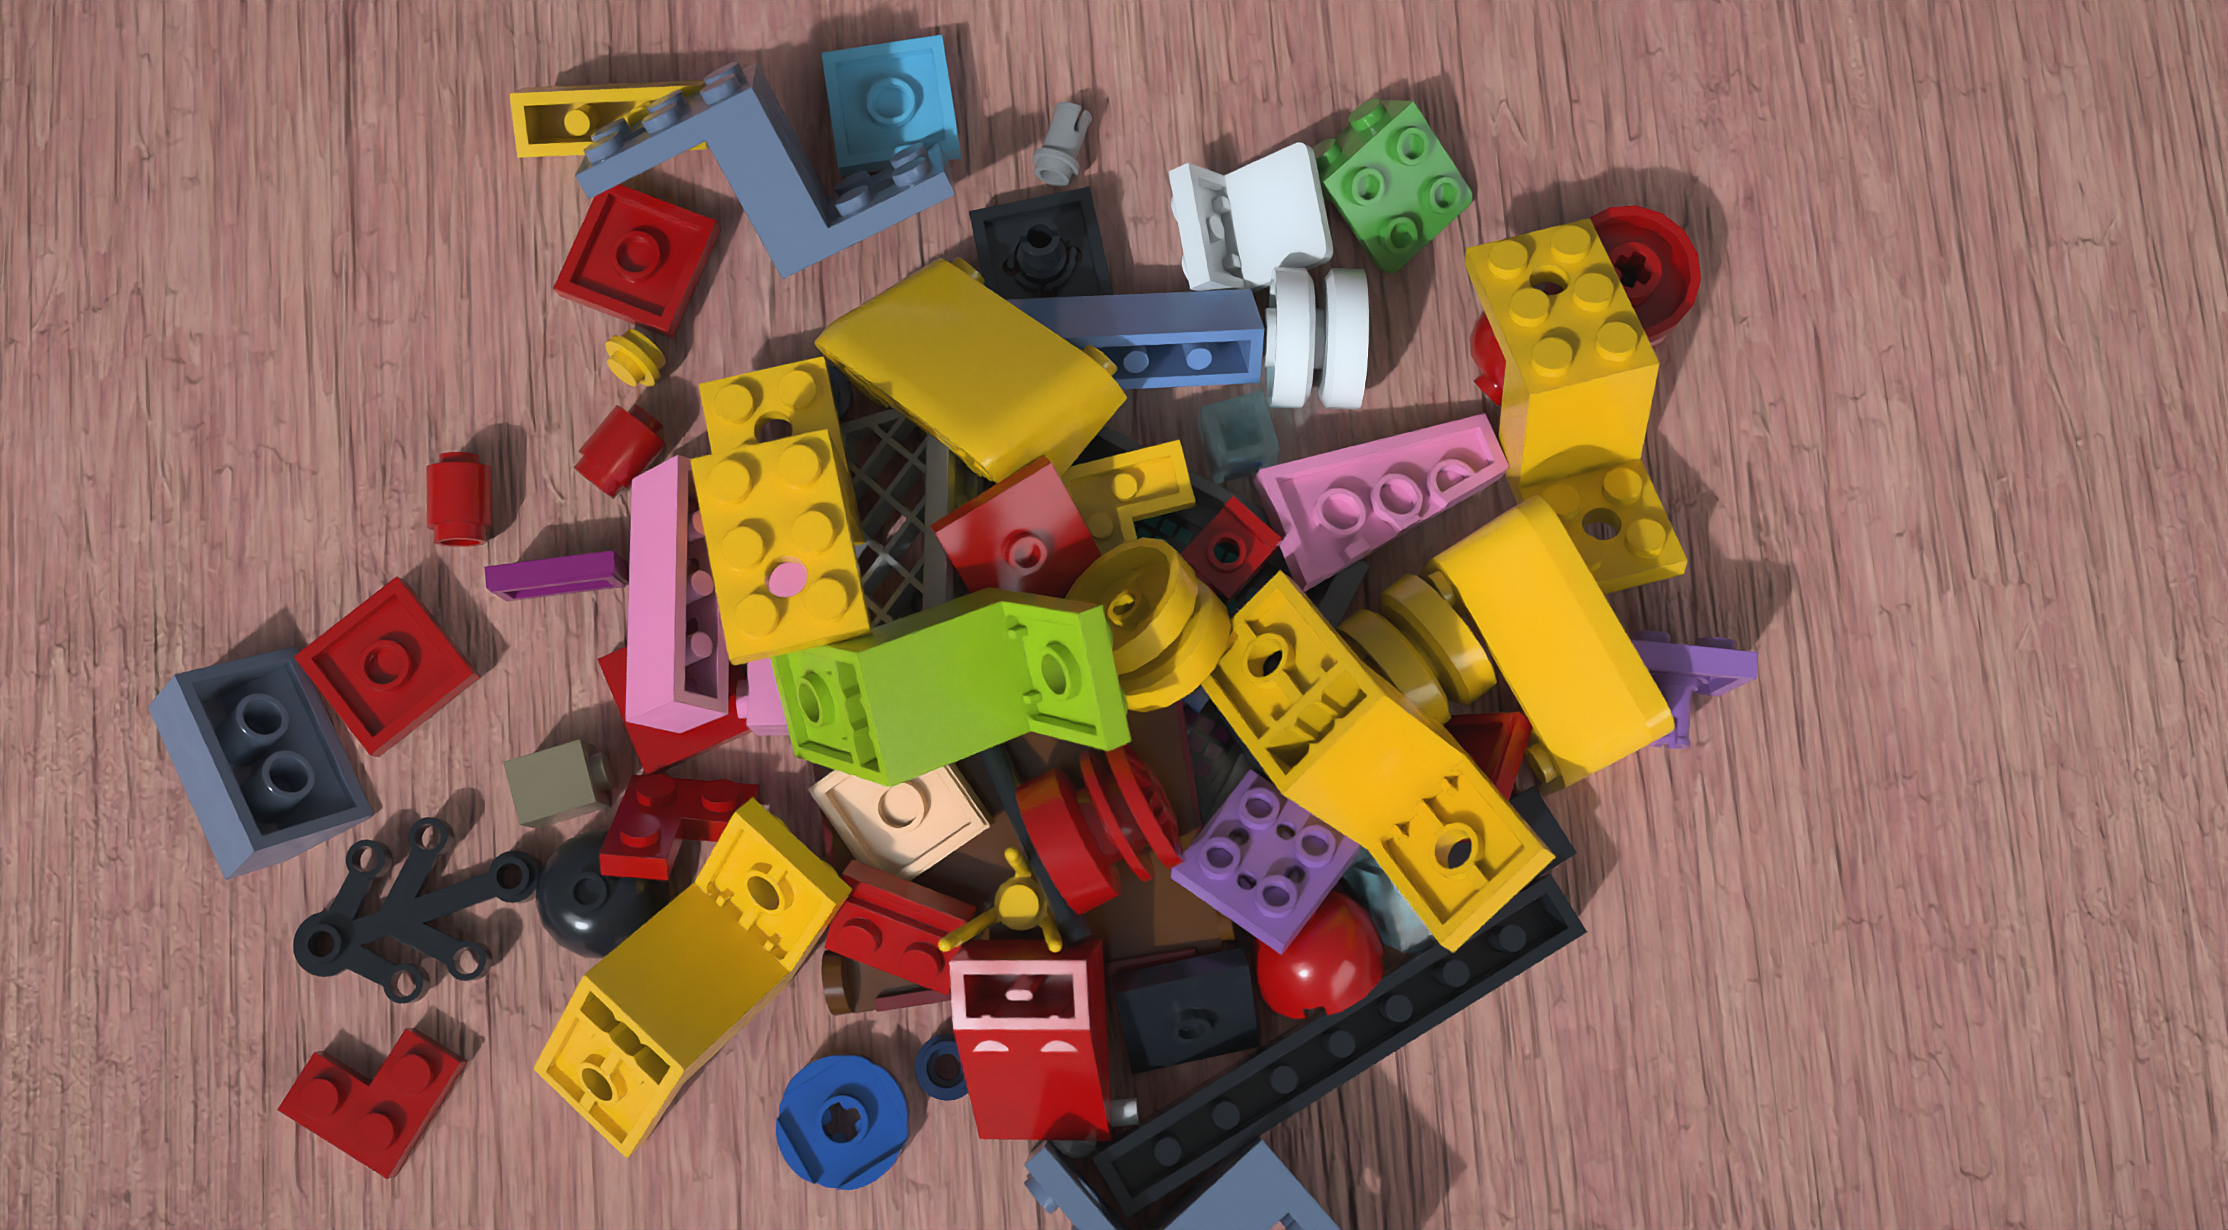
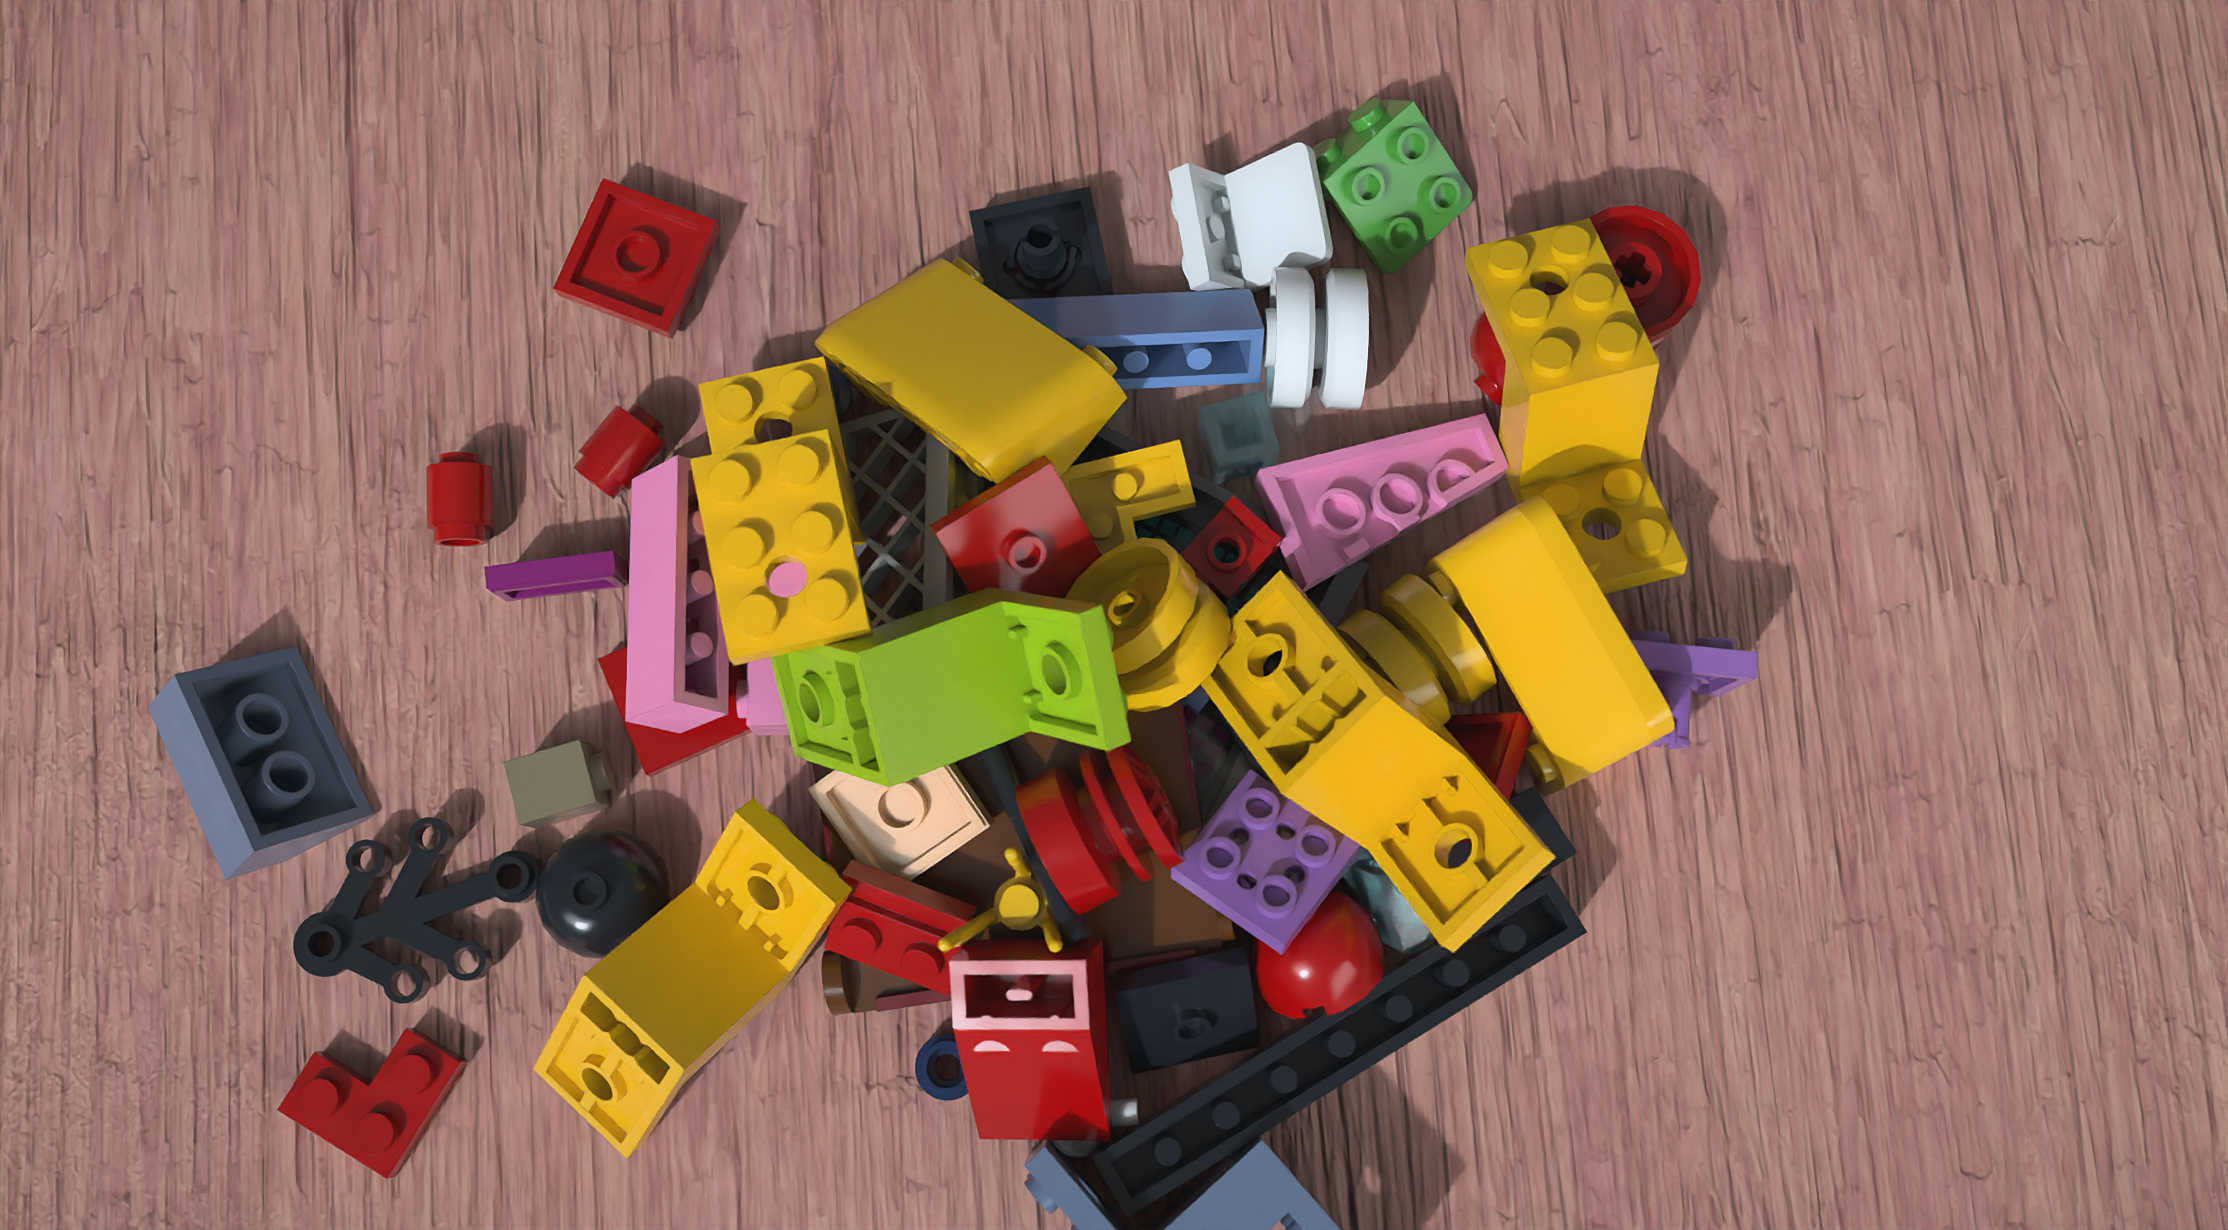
(387, 667): red plate -> none
(565, 117): yellow brick -> none
(634, 358): yellow plate -> none
(663, 812): red plate -> none
(768, 168): sand blue bracket -> none
(806, 1111): blue plate -> none
(889, 100): medium azure plate -> none
(1058, 157): light grey pin -> none

